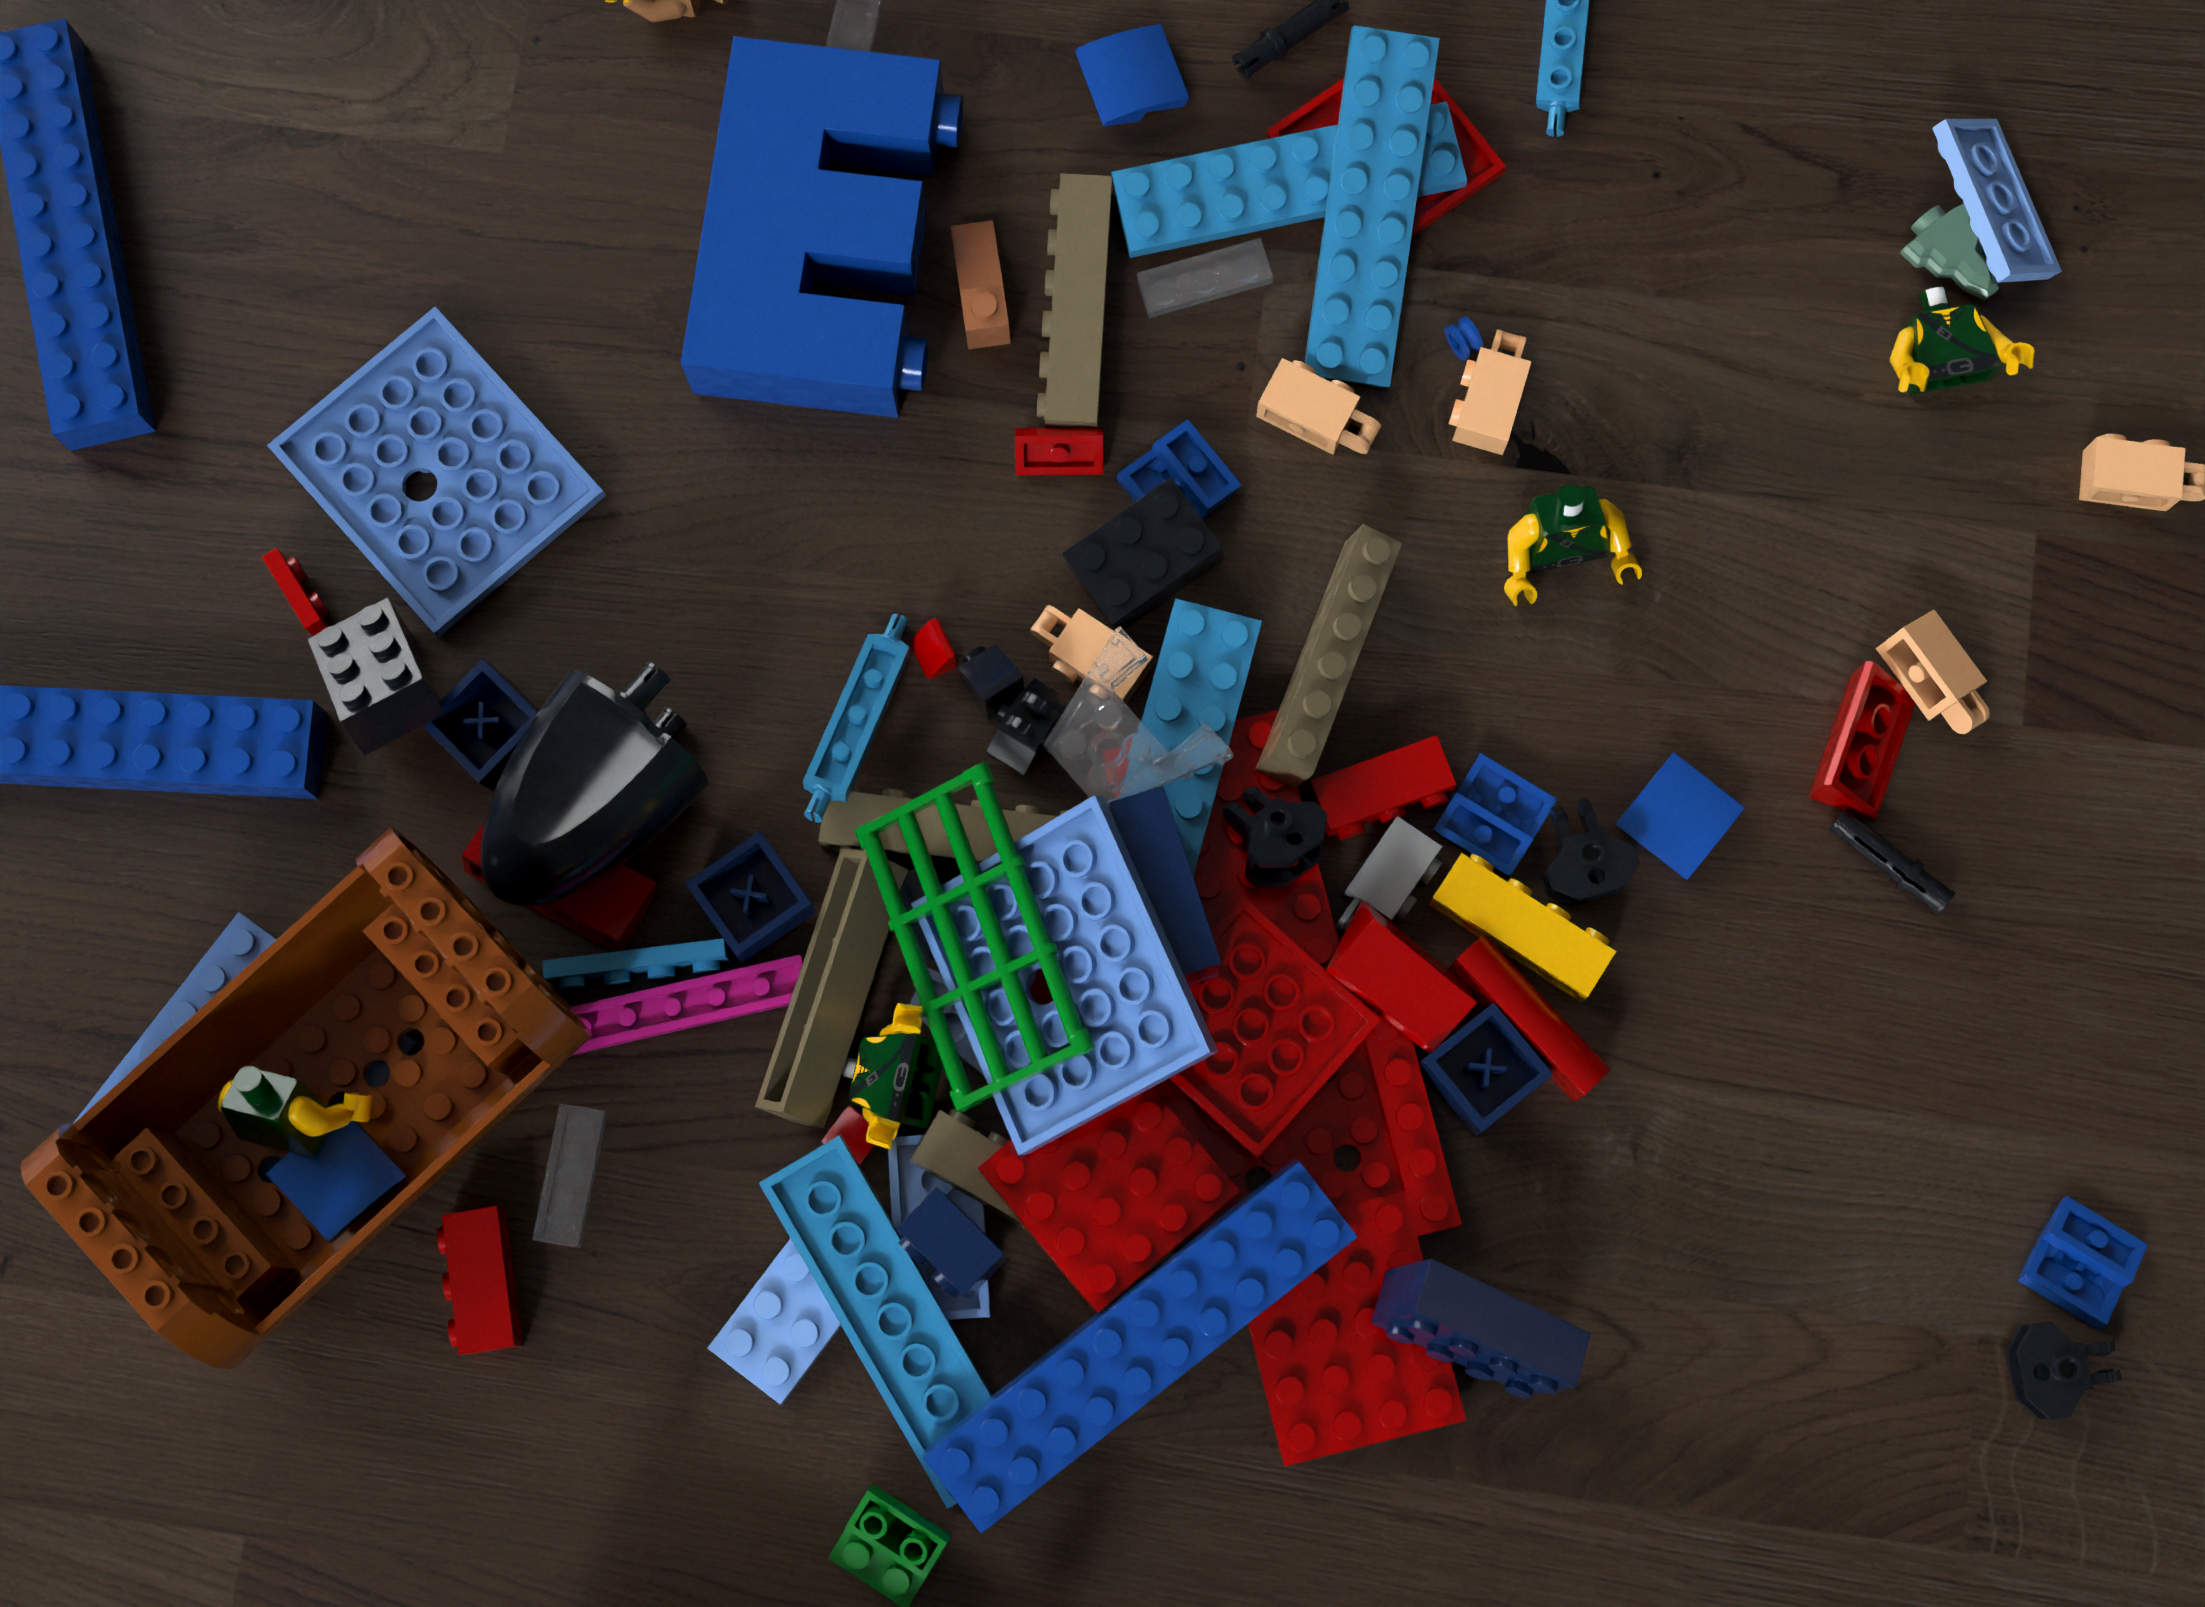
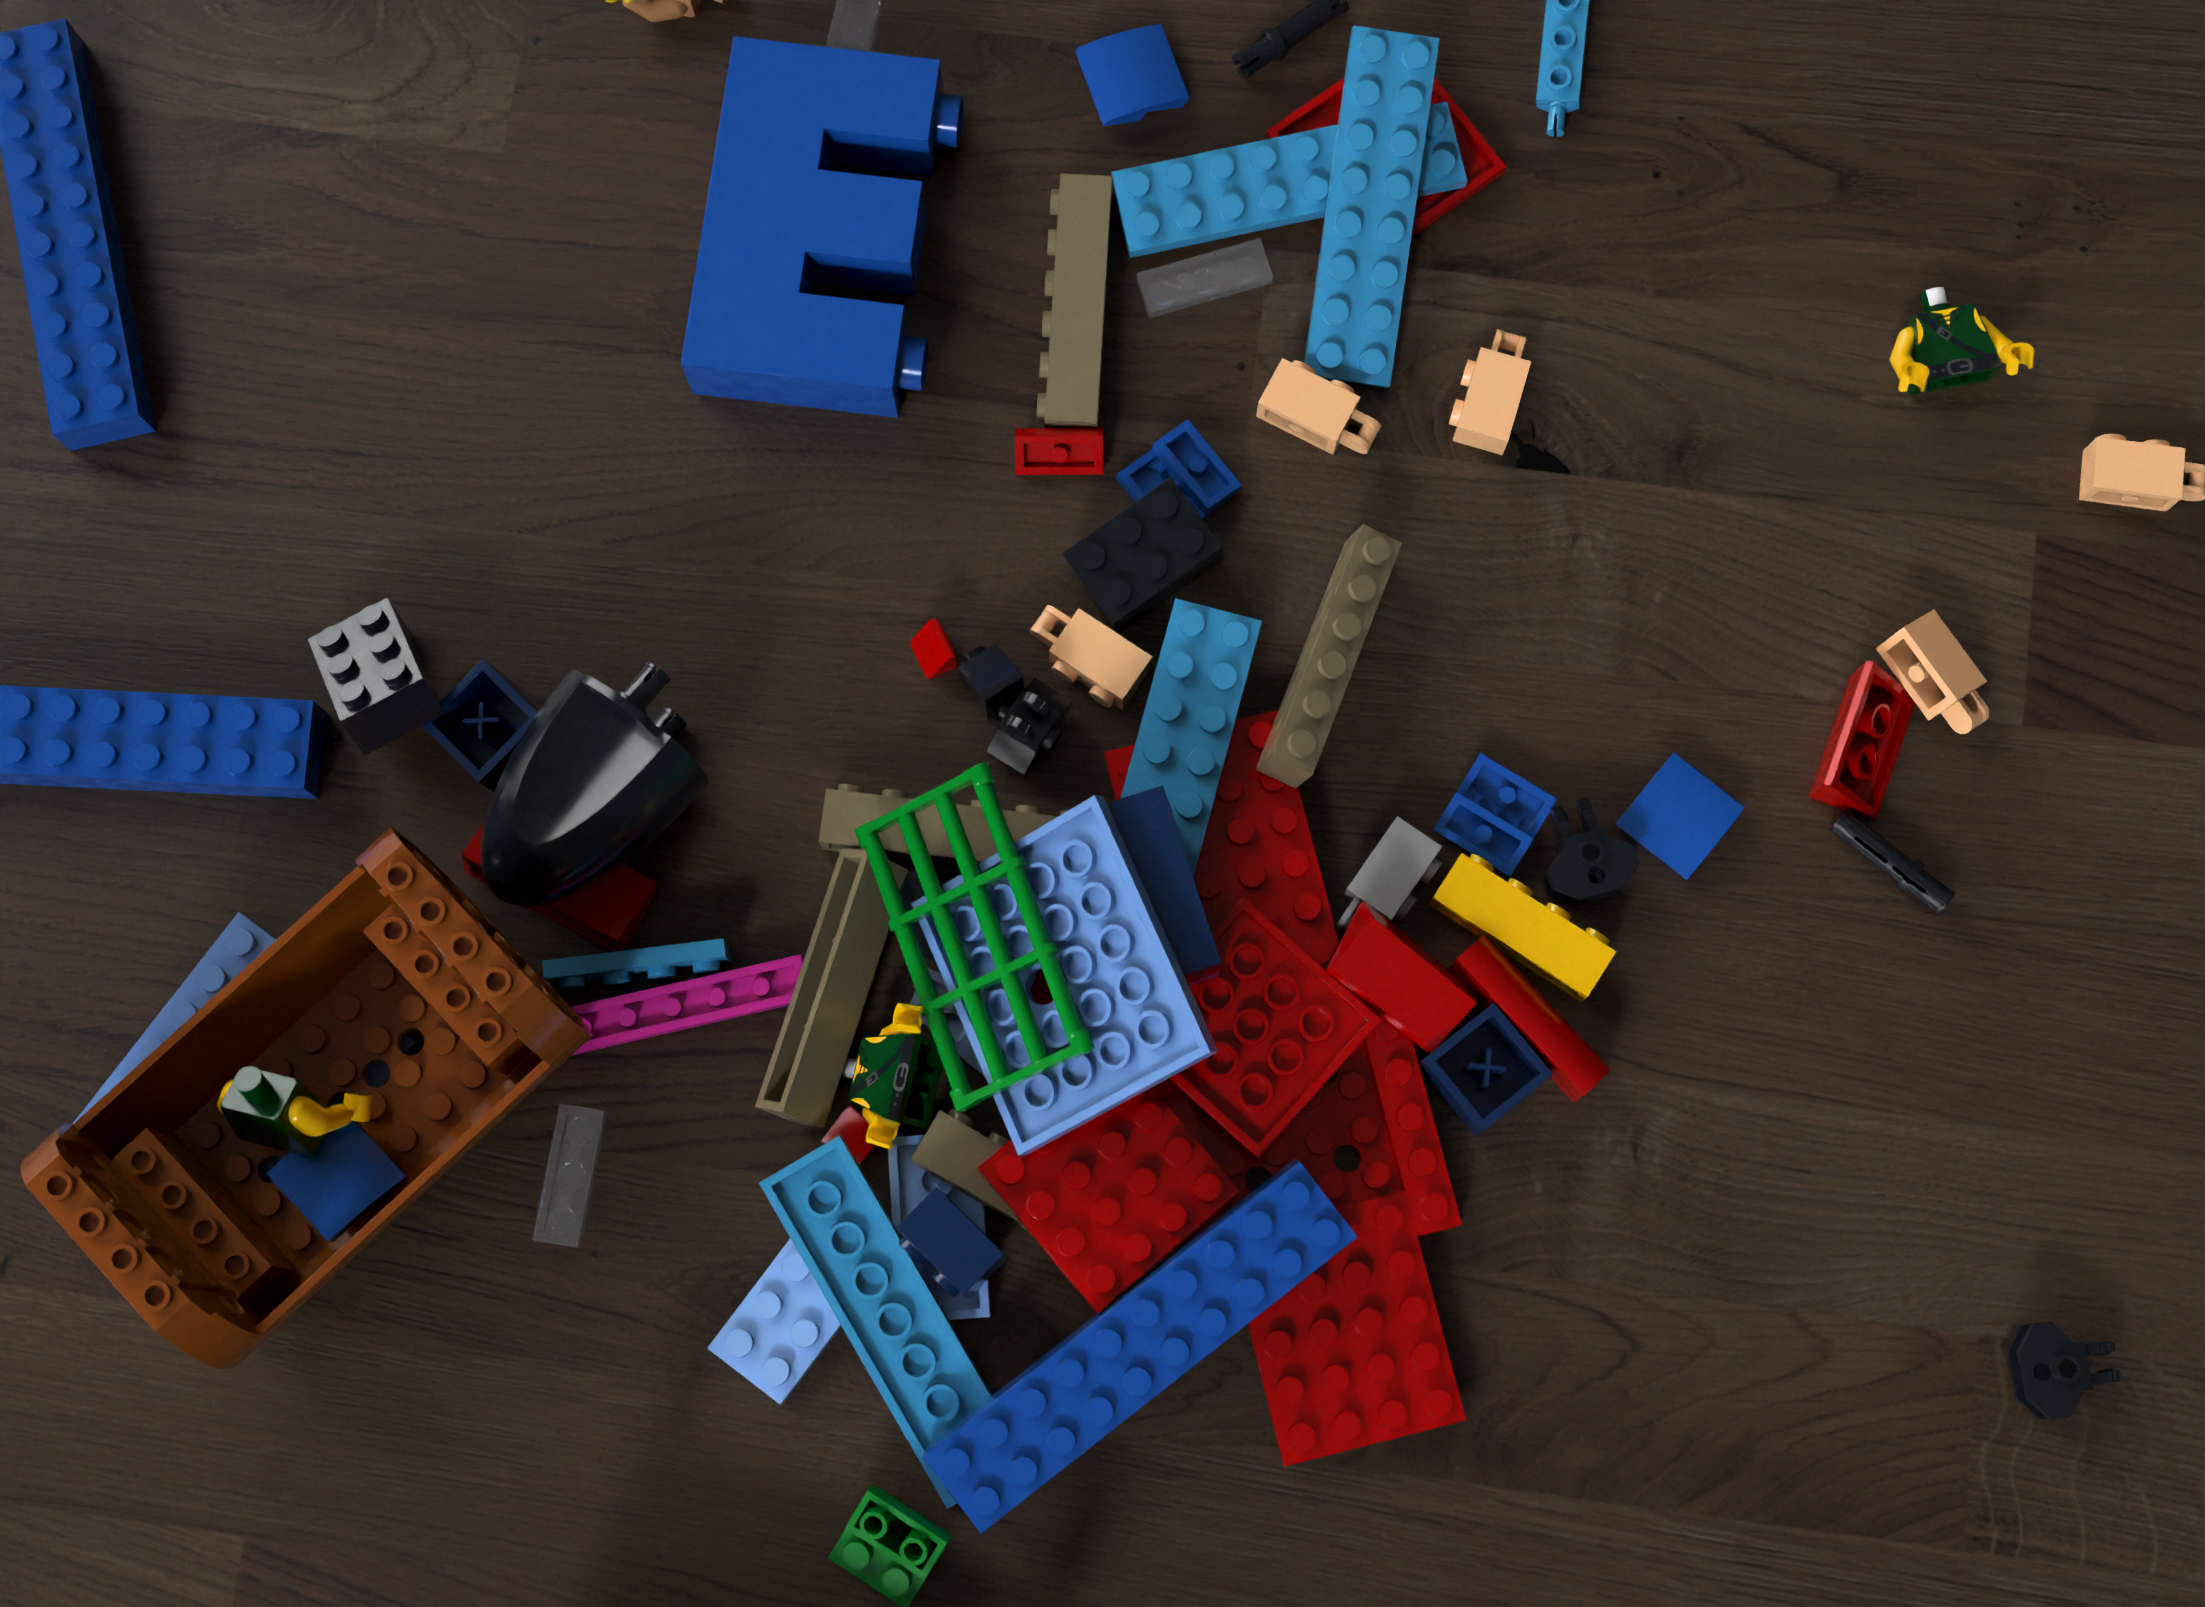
(290, 578): red plate -> none
(446, 413): medium blue plate -> none
(480, 1281): red brick -> none
(751, 897): dark blue brick -> none
(856, 718): dark azure plate -> none
(980, 285): nougat slope -> none
(1108, 745): clear wing -> none
(1277, 837): black hinge -> none
(1383, 788): red brick -> none
(1464, 338): blue bush -> none
(1480, 1329): dark blue brick -> none
(1563, 532): torso -> none
(1951, 250): sand green rock -> none
(1996, 200): light blue plate -> none
(2082, 1262): blue slope -> none

